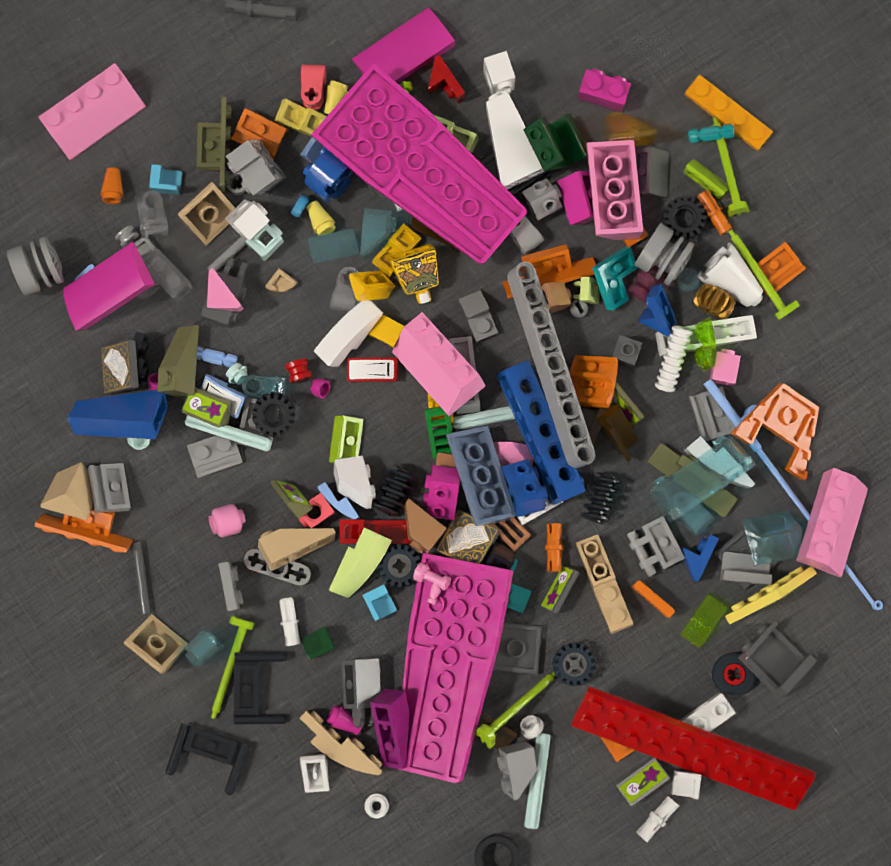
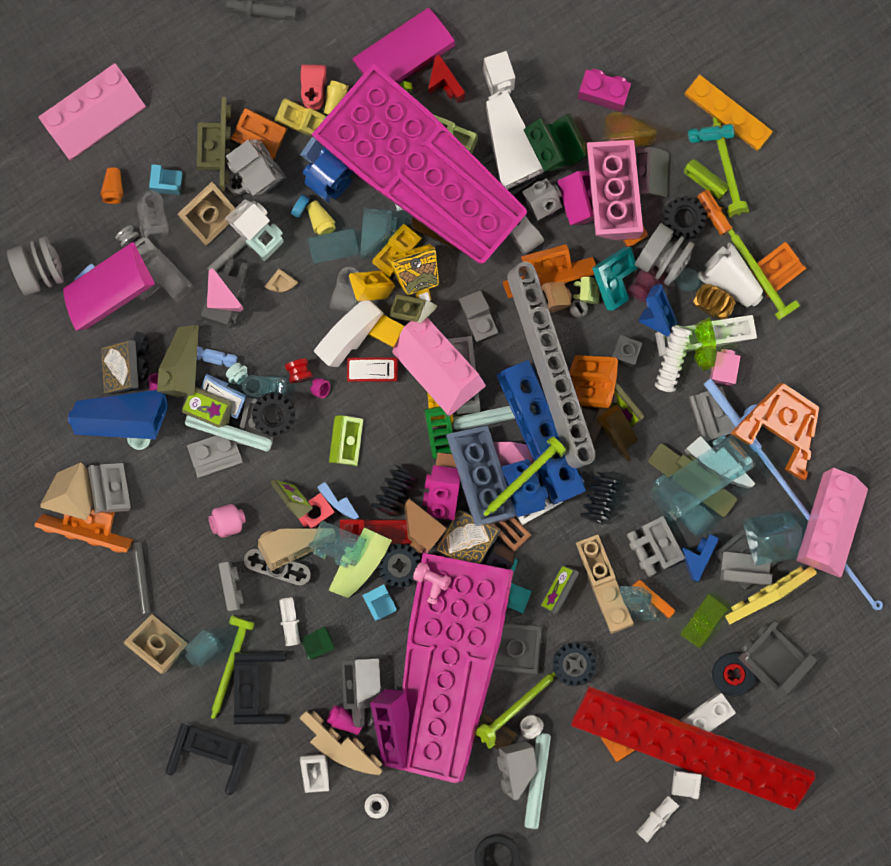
(338, 544): none -> clear light blue bracket
(353, 480): white slope -> none
(411, 308): none -> olive slope
(554, 547): orange pin -> none
(555, 447): none -> lime piece
(639, 603): none -> clear light blue slope
(642, 781): slope -> none

